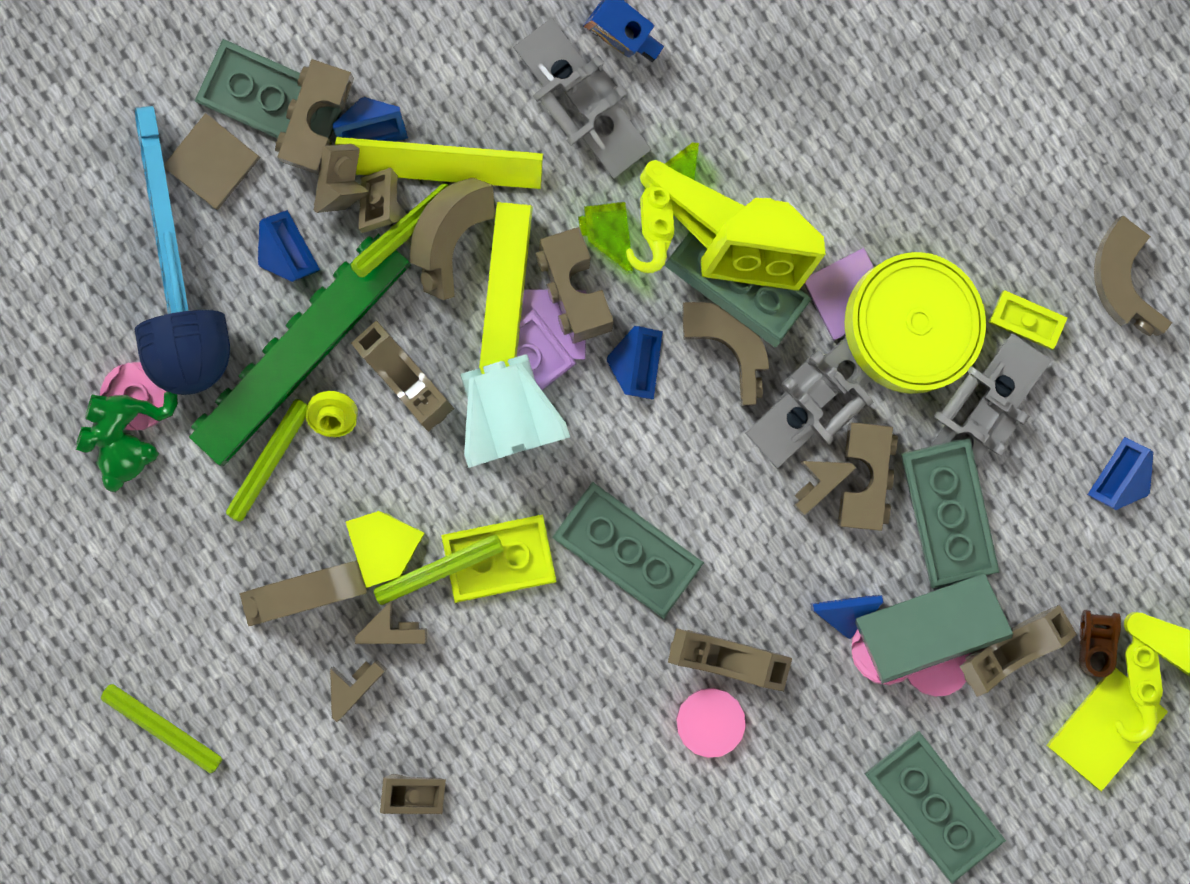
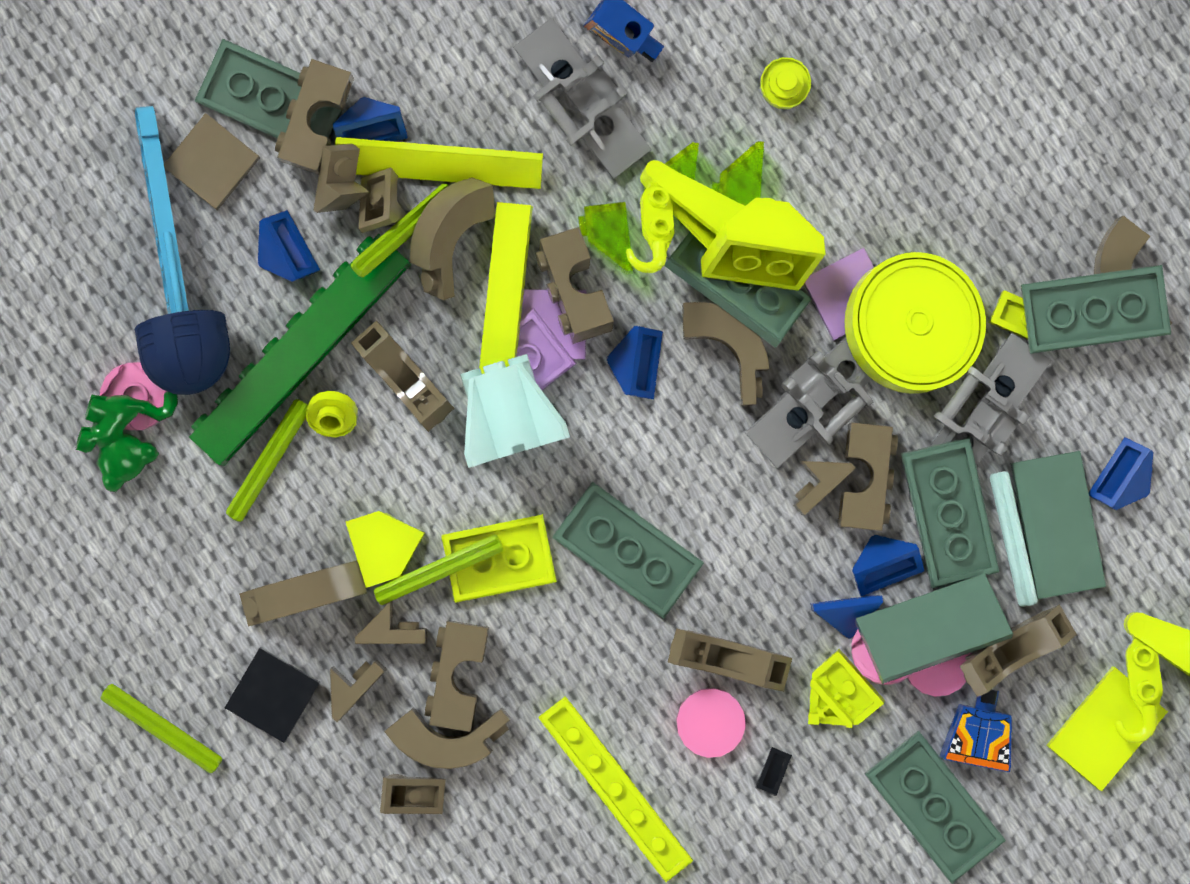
(272, 695): none -> black tile
(437, 750): none -> dark tan arch
(450, 705): none -> dark tan arch
(615, 789): none -> neon yellow tile
(743, 177): none -> clear neon green slope
(773, 771): none -> black piece
(785, 83): none -> neon yellow plate
(841, 693): none -> neon yellow slope
(885, 563): none -> blue slope
(980, 735): none -> torso
(1013, 539): none -> light aqua axle
(1058, 524): none -> sand green tile
(1096, 309): none -> sand green tile
(1100, 641): reddish brown piece -> none

